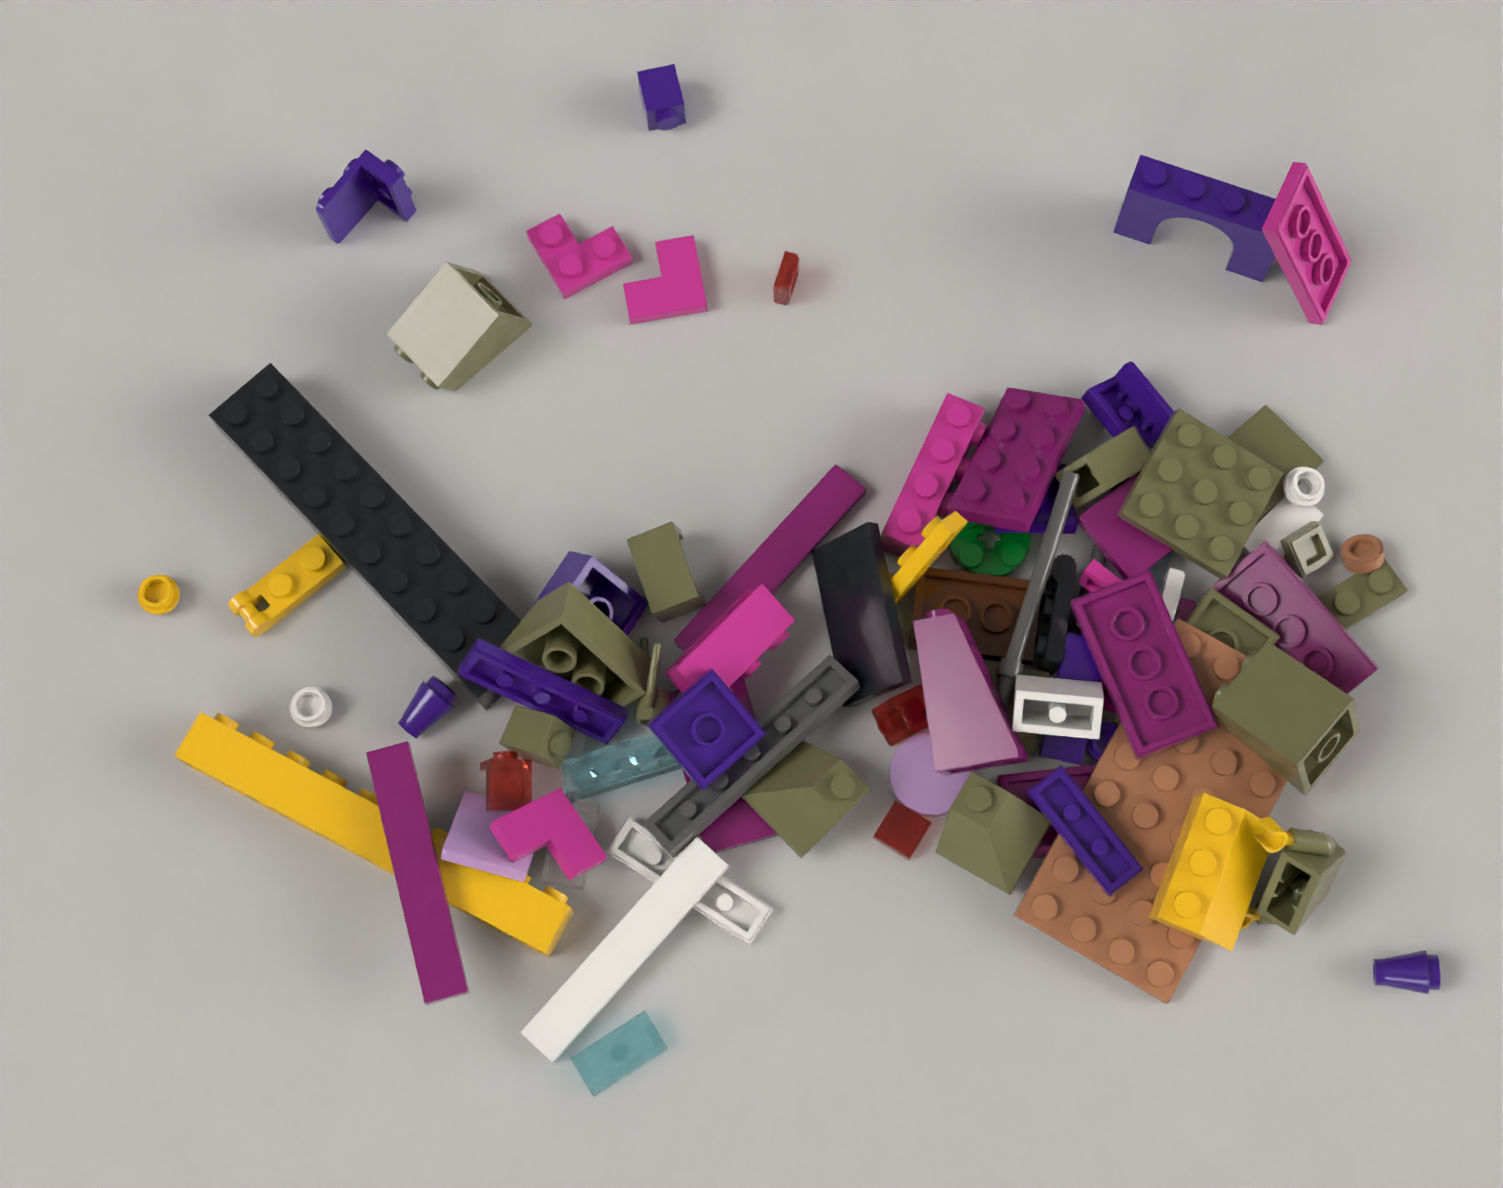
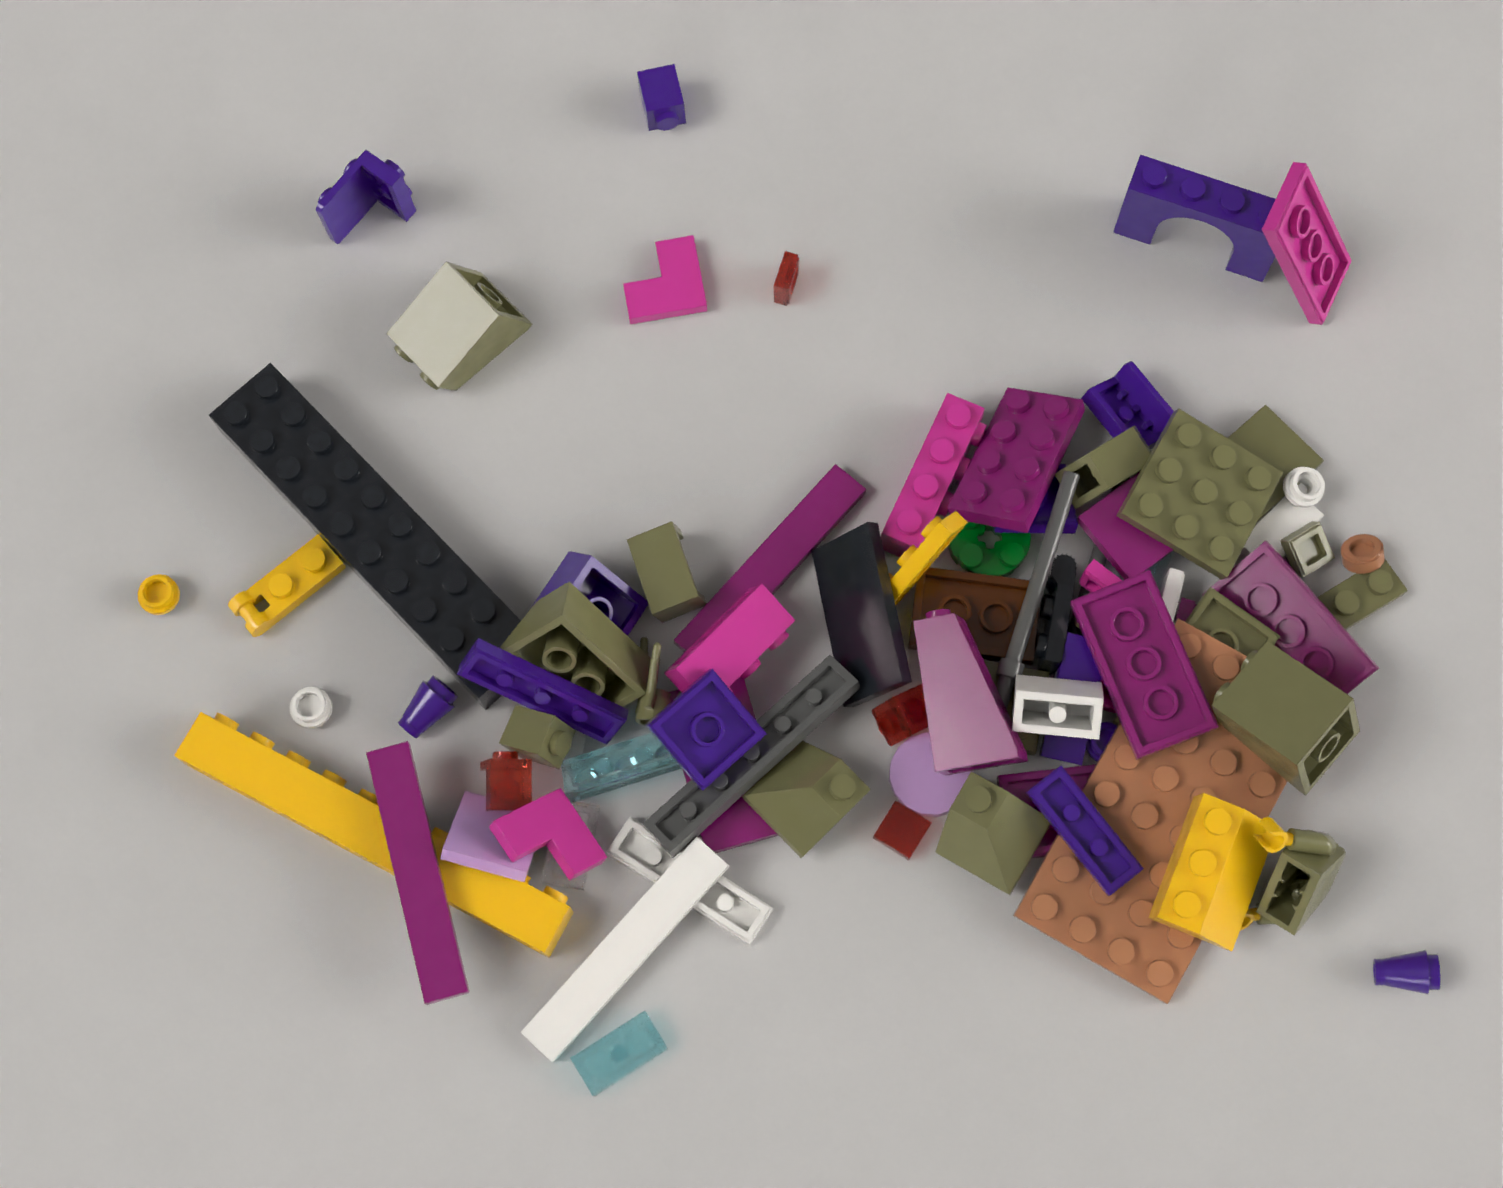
(575, 264): dark pink plate -> none

